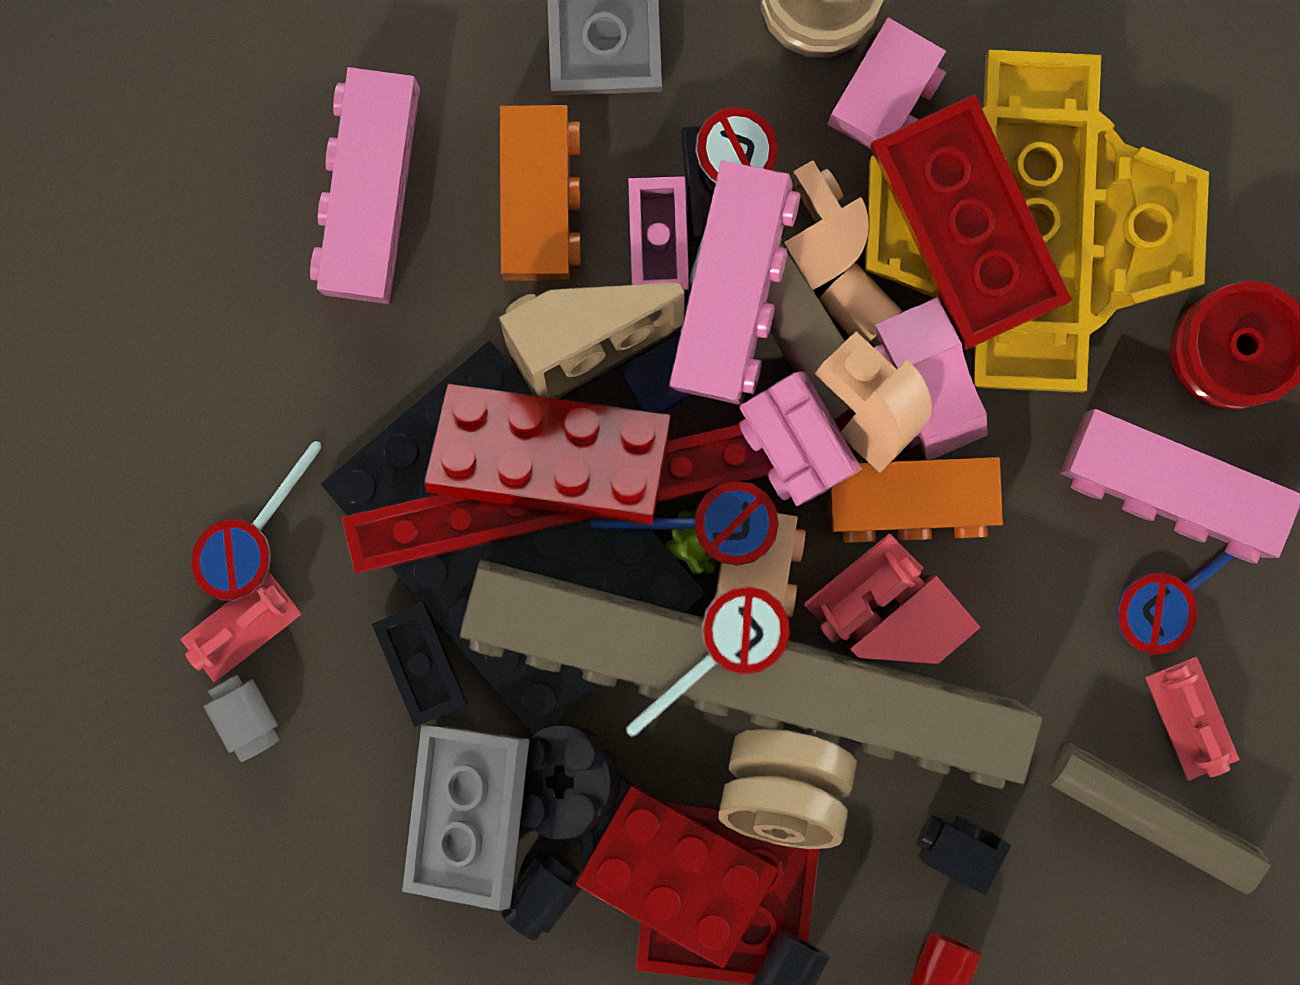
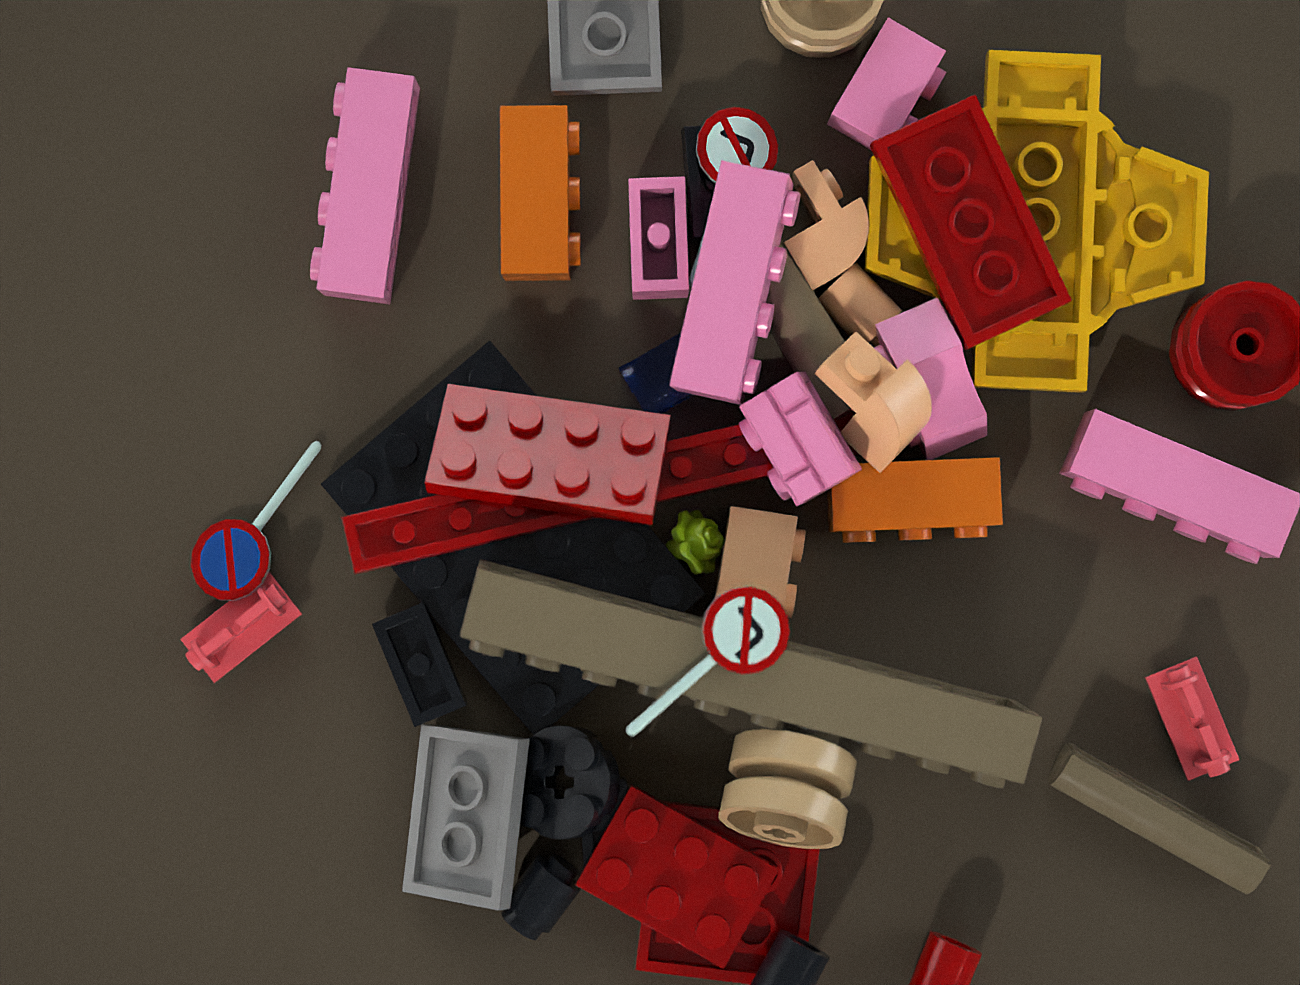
(241, 717): light grey brick -> none
(584, 332): tan slope -> none
(732, 523): piece -> none
(862, 587): coral hinge -> none
(919, 628): coral slope -> none
(962, 852): black brick -> none
(1160, 609): piece -> none

